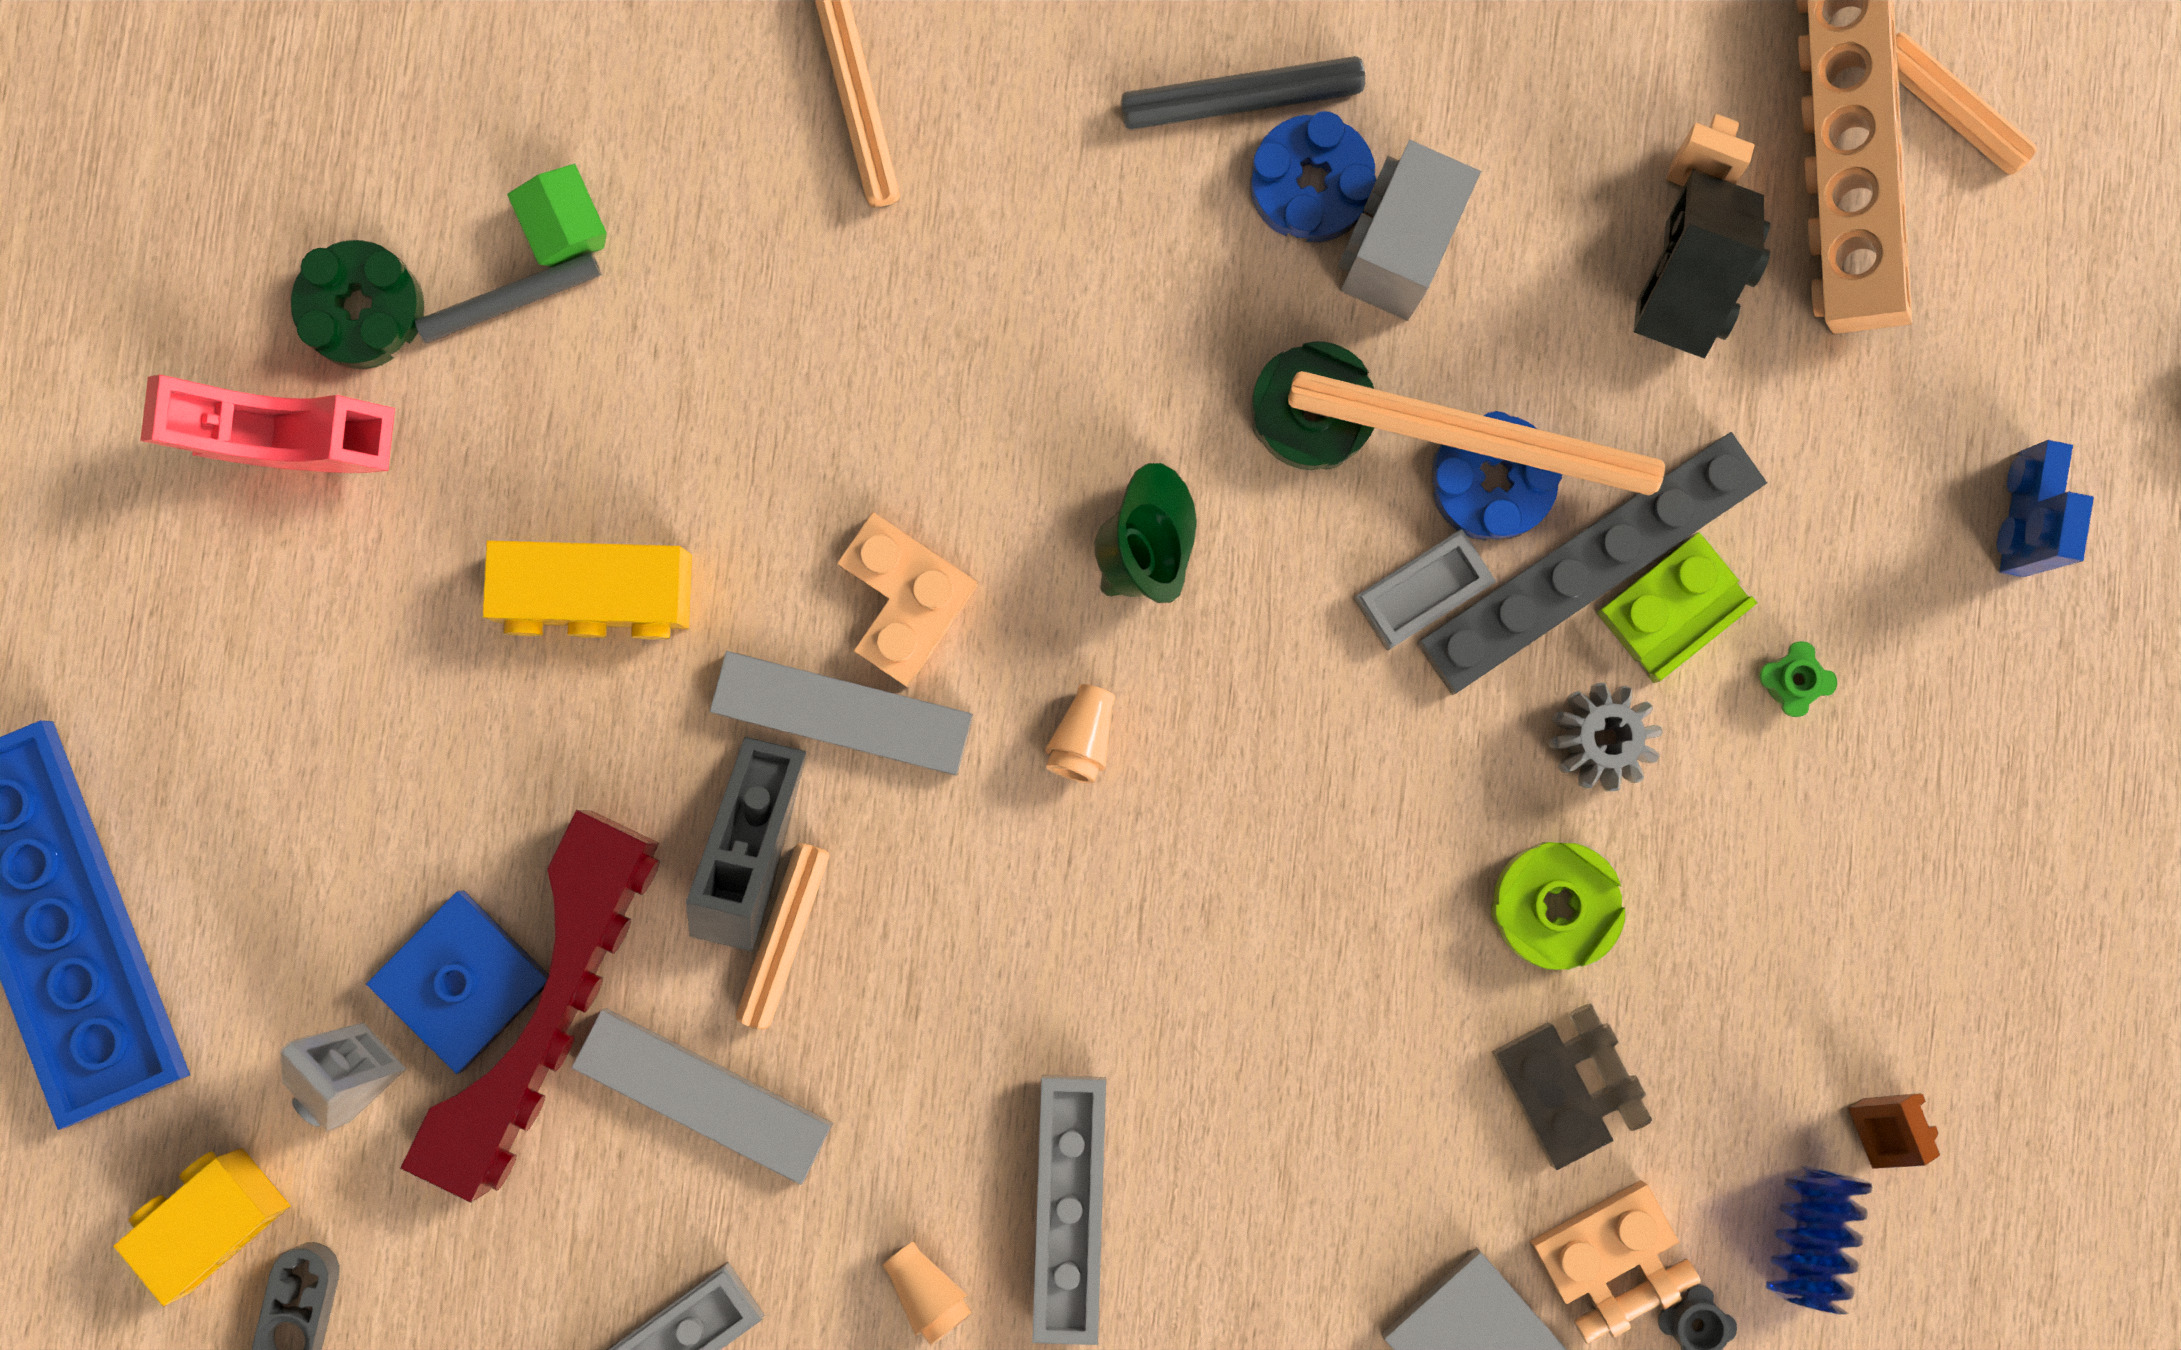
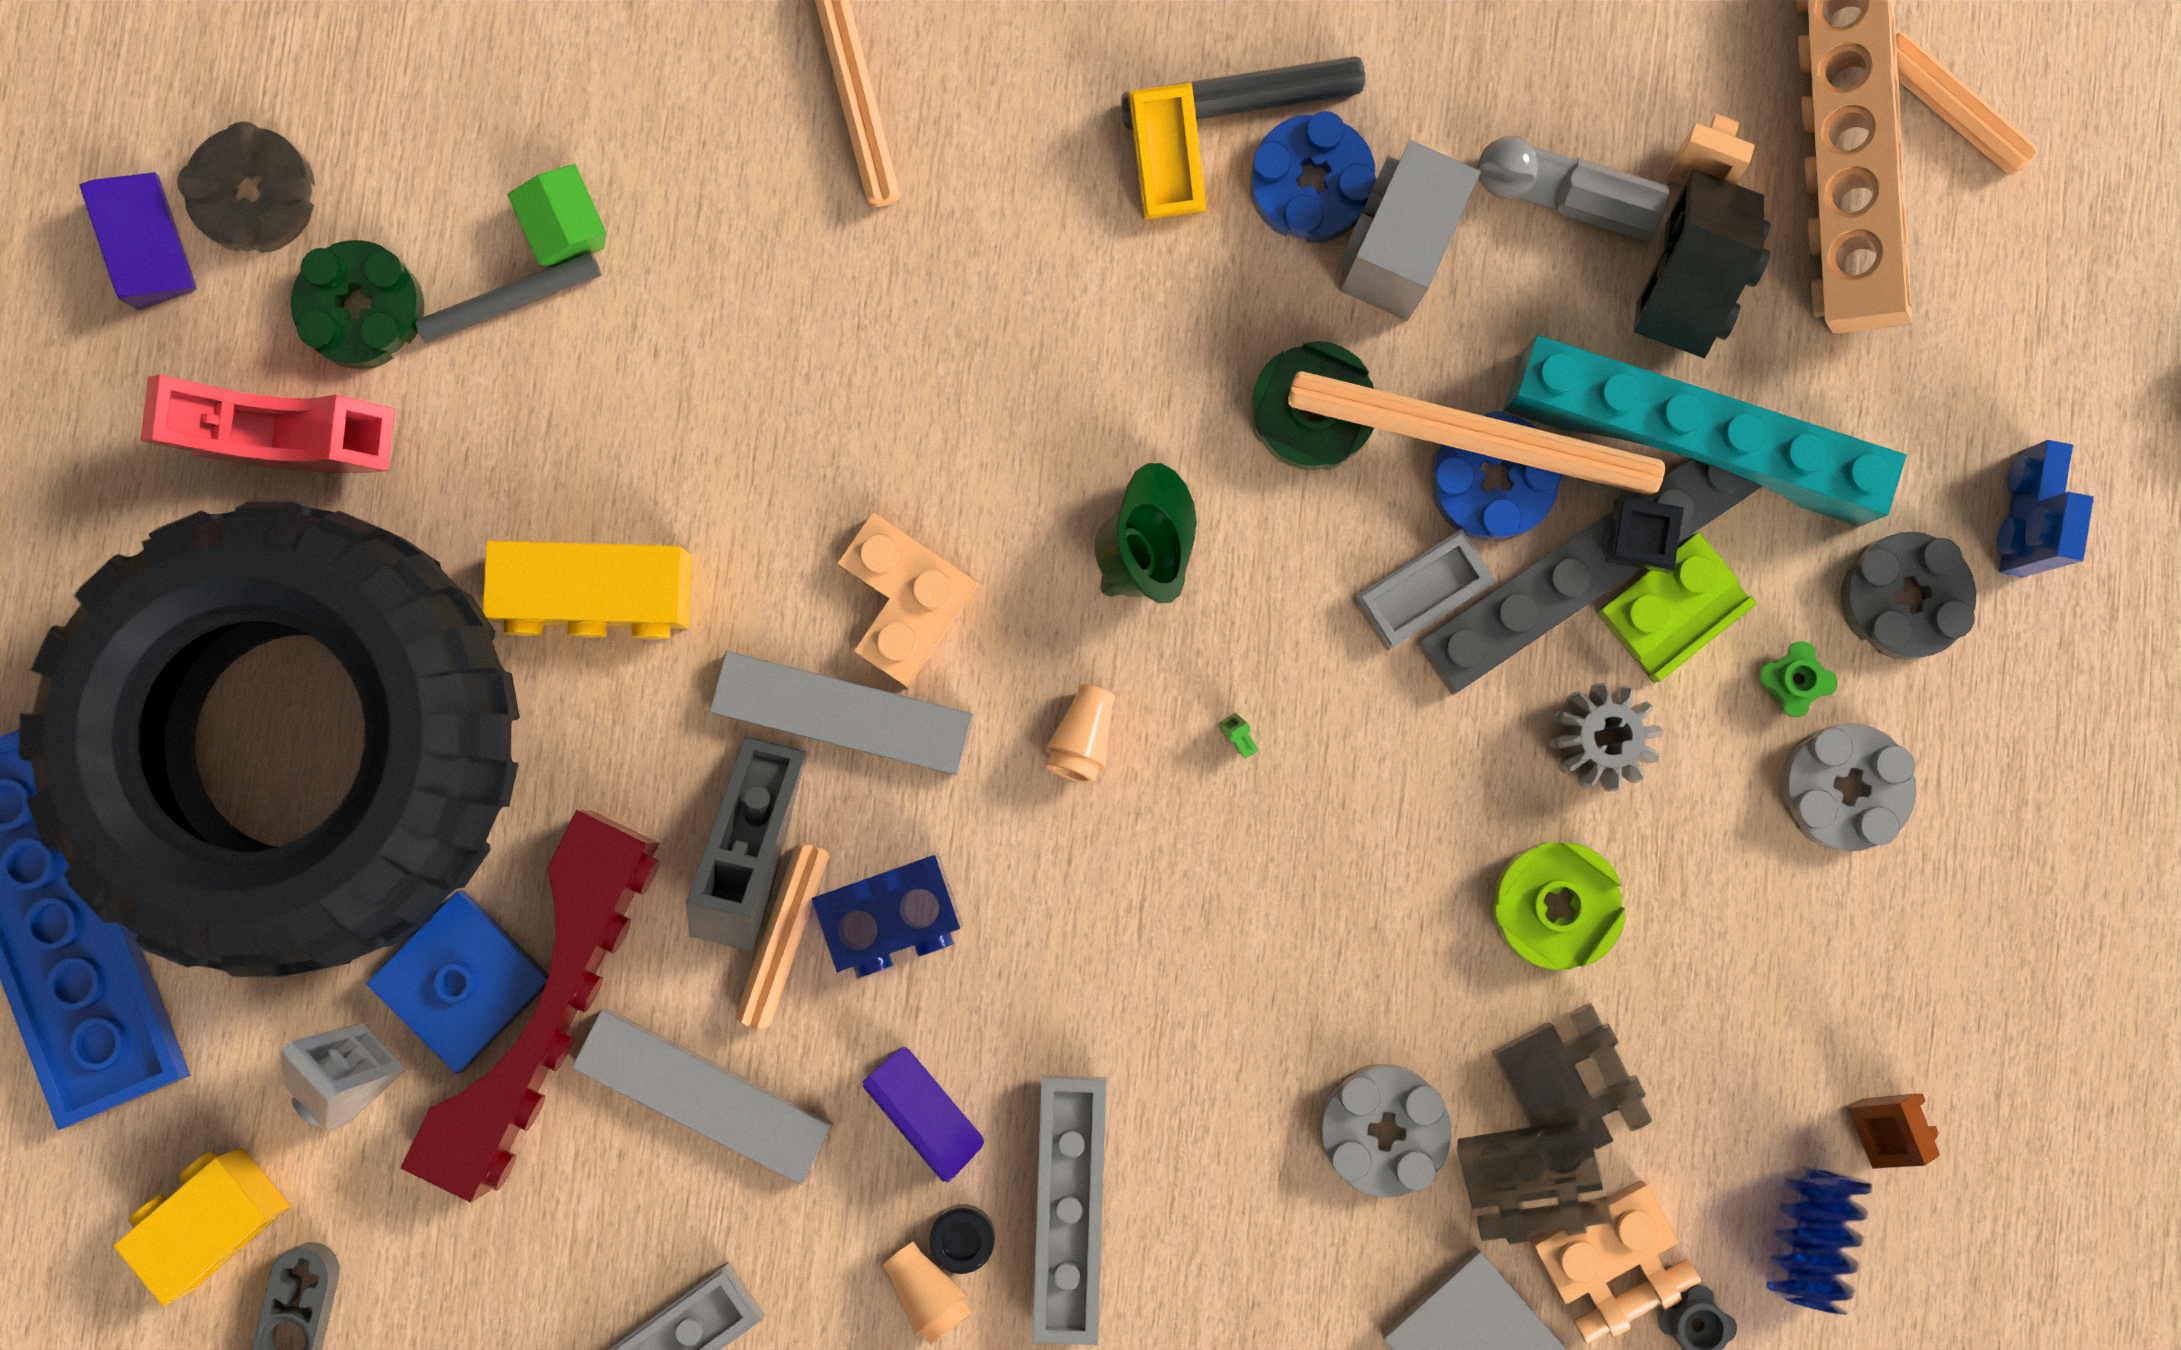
(124, 709): none -> black tyre
(138, 239): none -> dark purple slope
(219, 168): none -> clear smoke plate
(884, 900): none -> clear blue brick
(924, 1113): none -> dark purple slope
(962, 1239): none -> black tile
(1167, 150): none -> yellow tile
(1237, 732): none -> bright green piece
(1409, 1161): none -> light grey plate
(1532, 1166): none -> clear smoke plate
(1573, 187): none -> light grey piece
(1644, 534): none -> black tile
(1784, 454): none -> teal arch
(1881, 769): none -> light grey plate
(1945, 587): none -> dark grey plate

